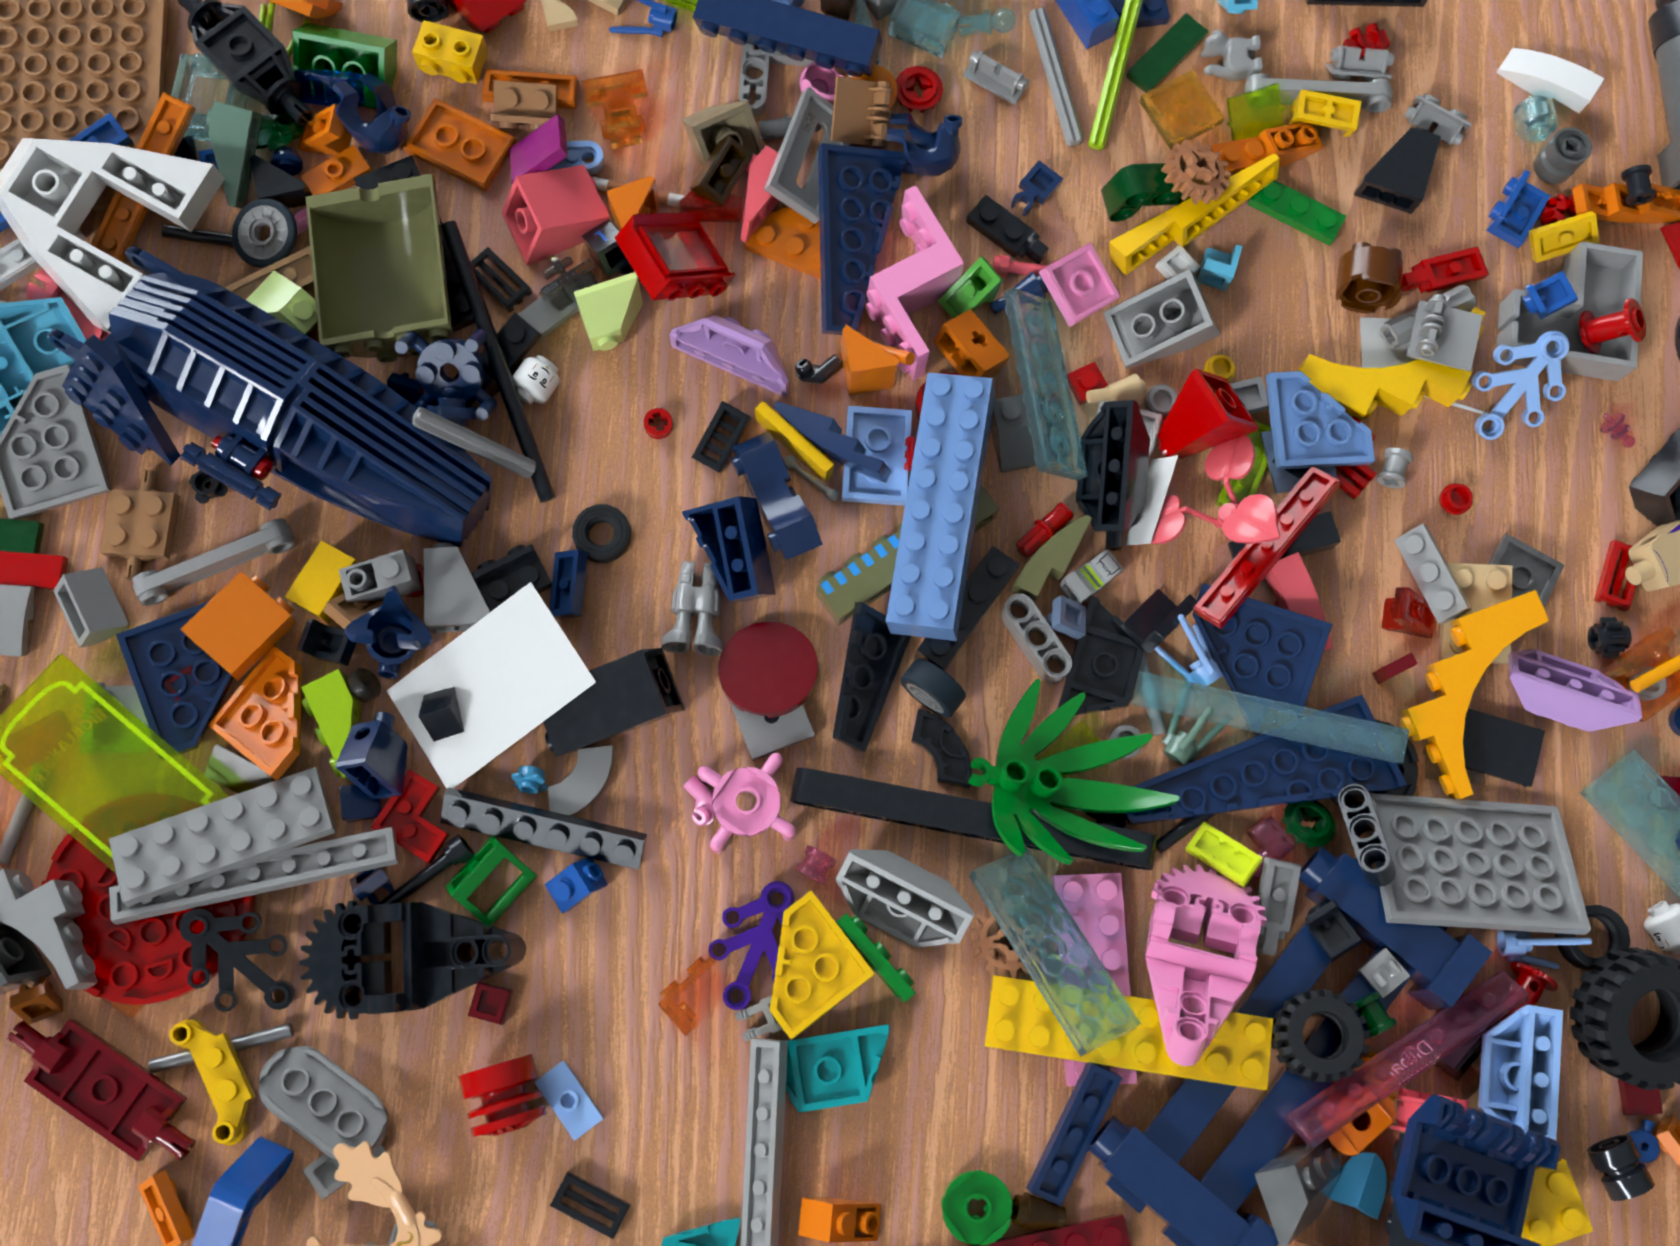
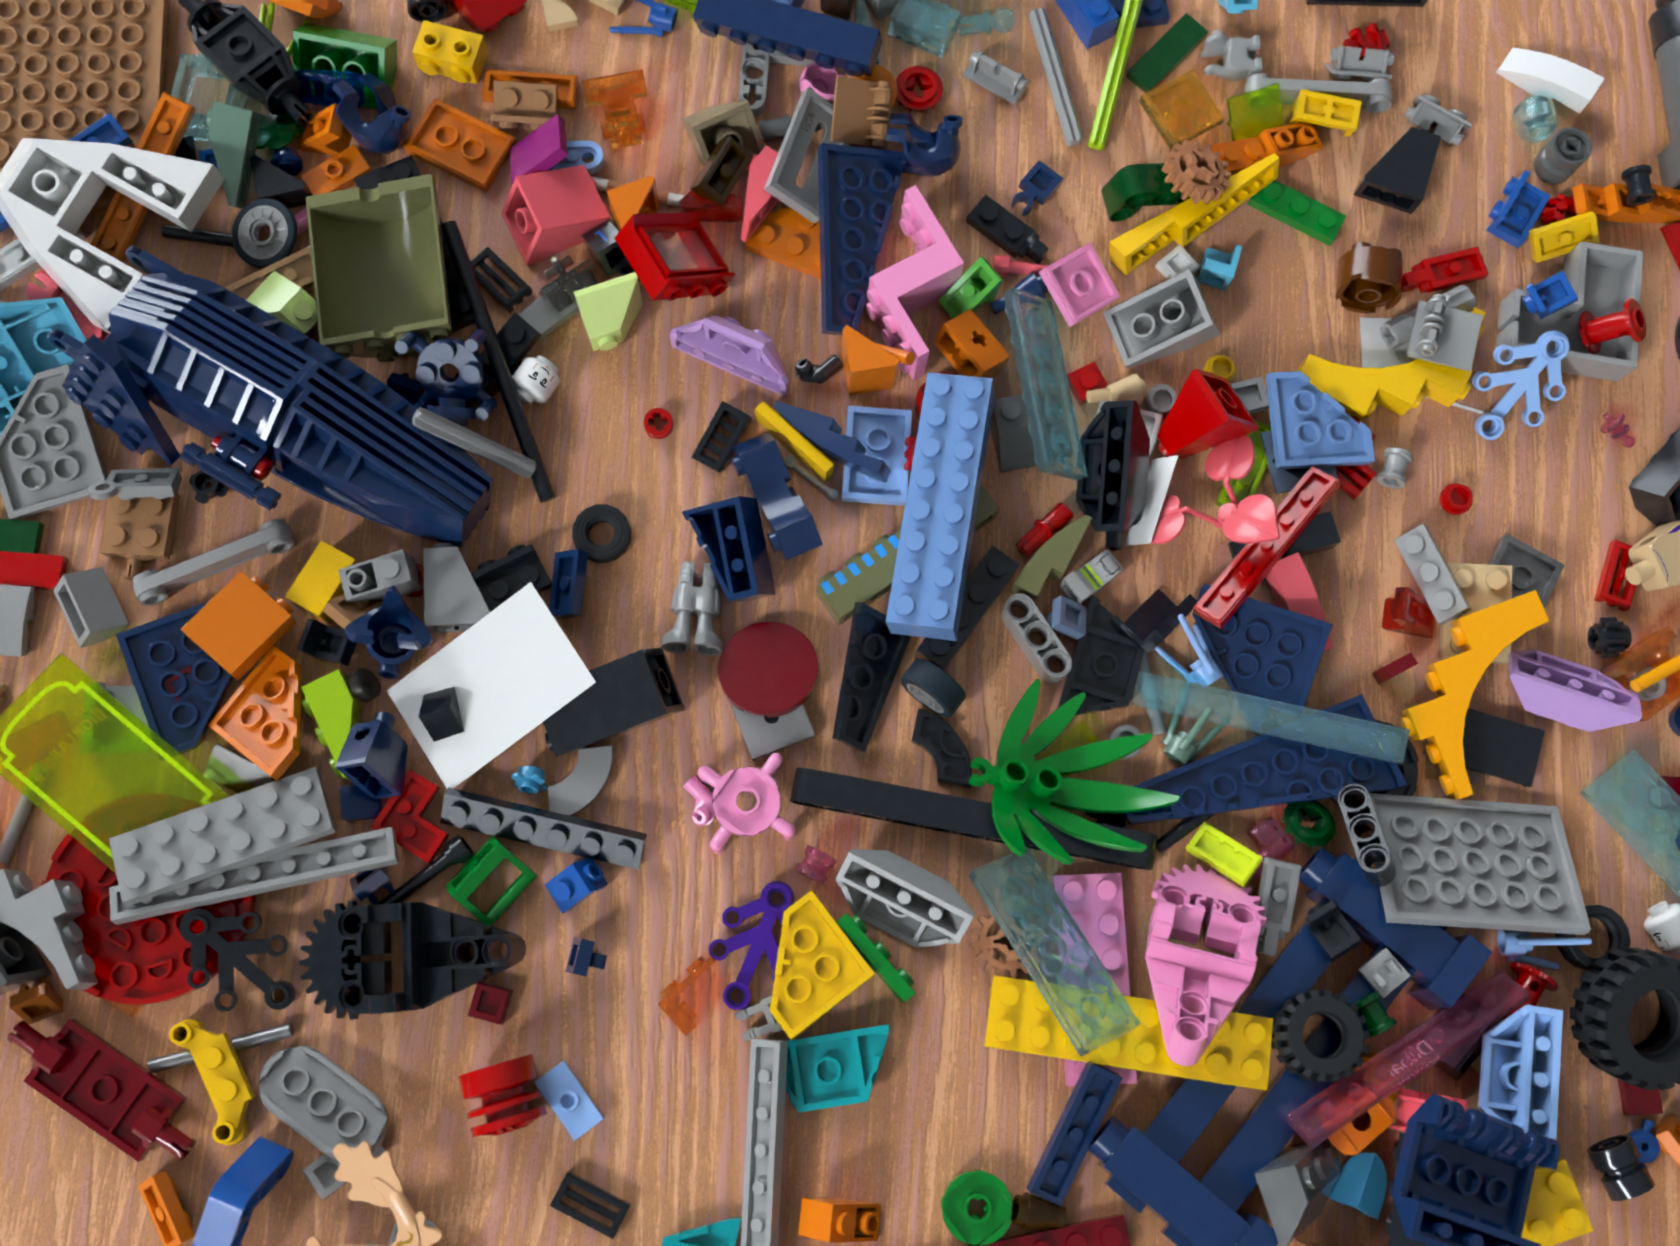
(137, 484): none -> light grey hinge
(582, 957): none -> dark blue tile

